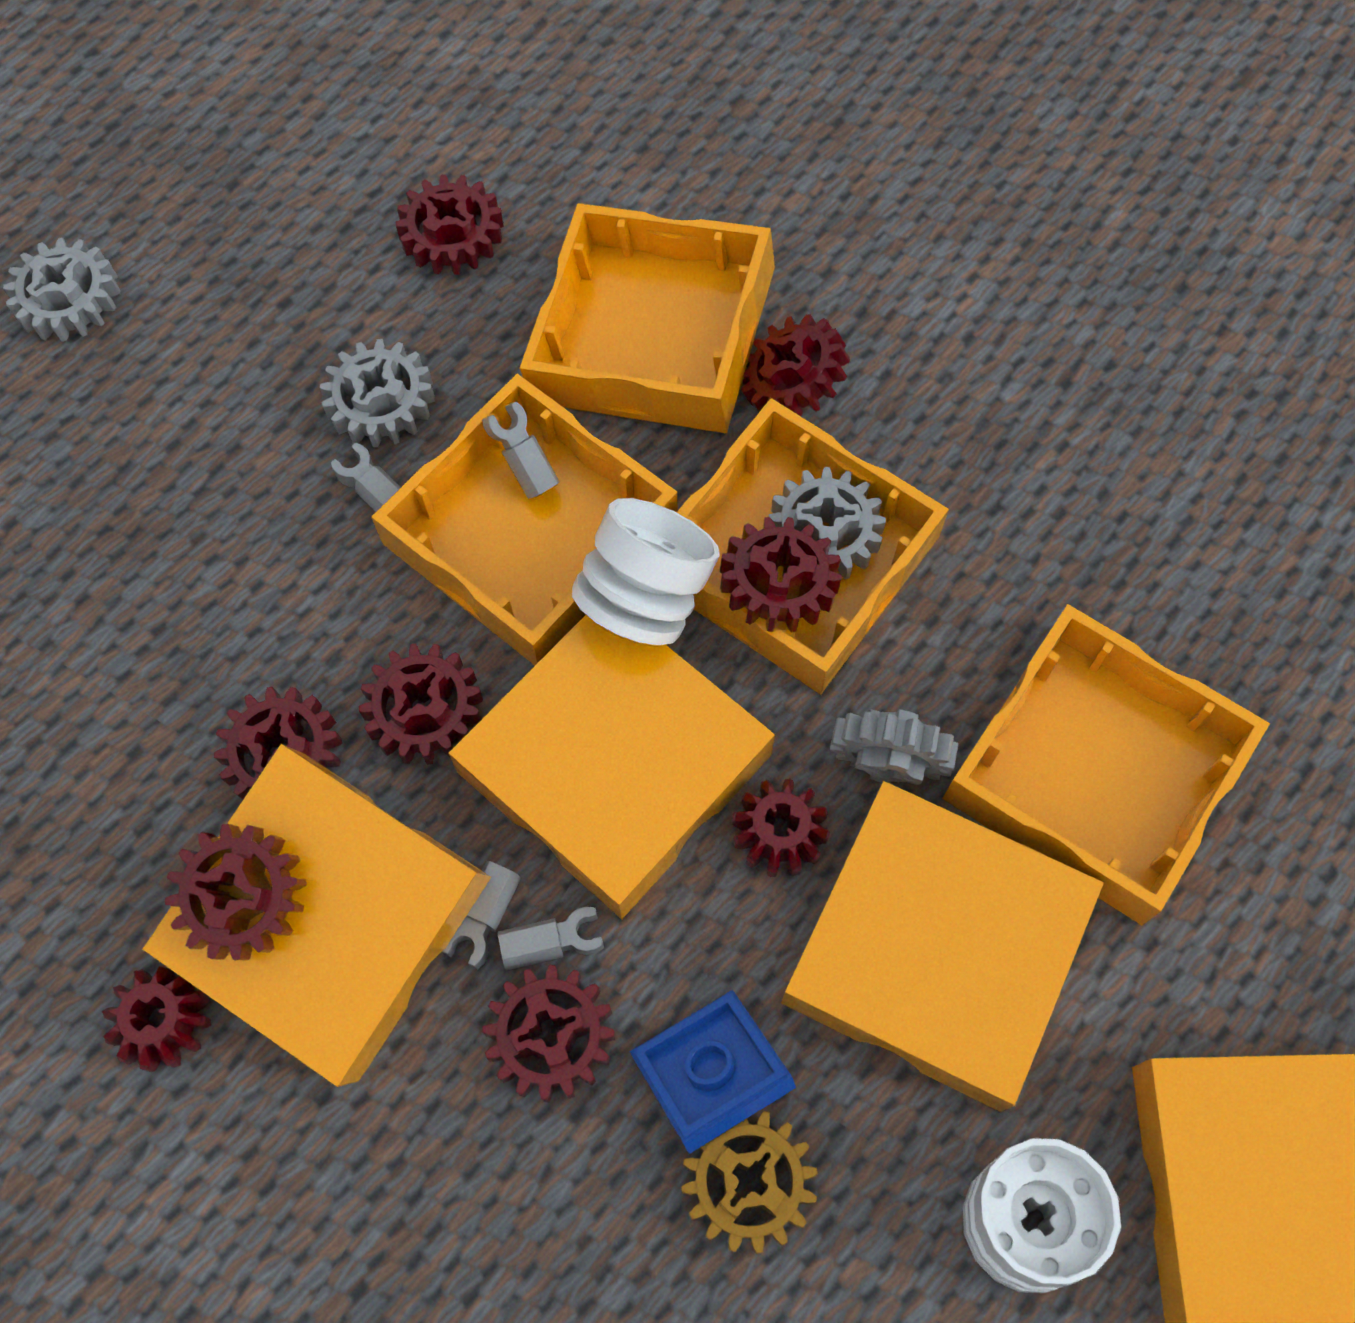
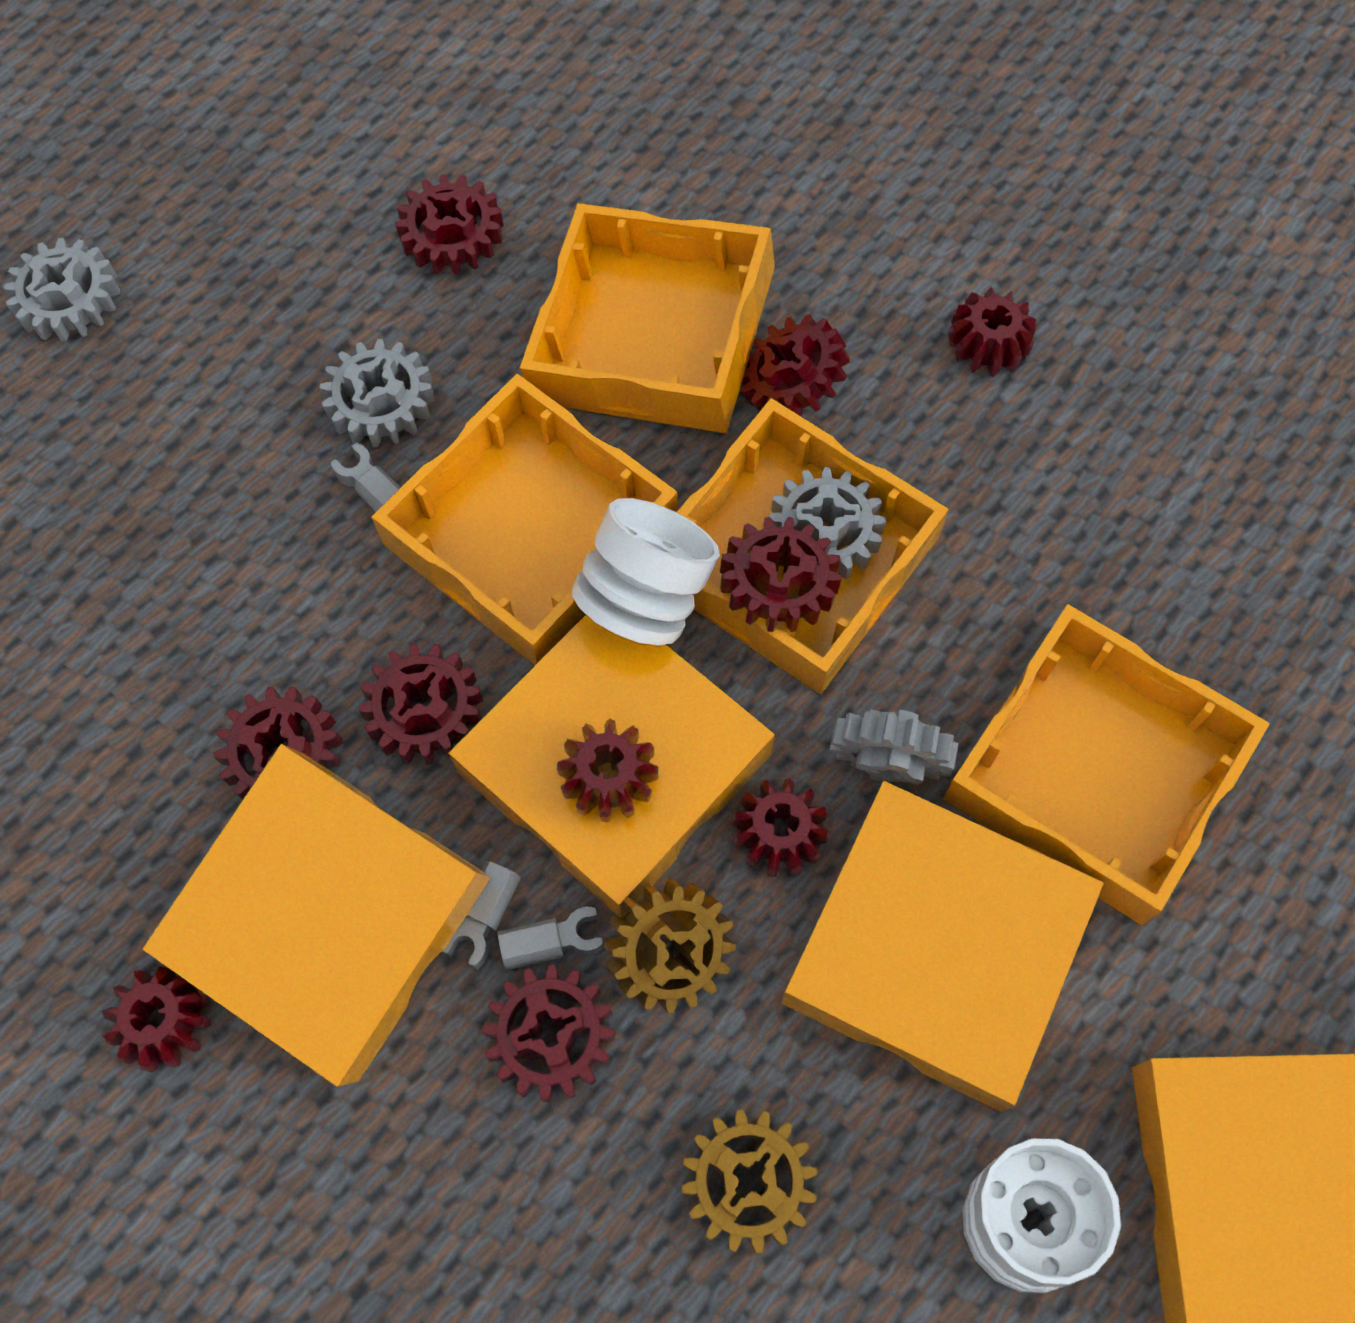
(243, 865): dark red gear -> none
(522, 452): light grey bar -> none
(608, 747): none -> dark red gear
(698, 936): none -> pearl gold gear
(712, 1071): blue plate -> none
(992, 331): none -> dark red gear

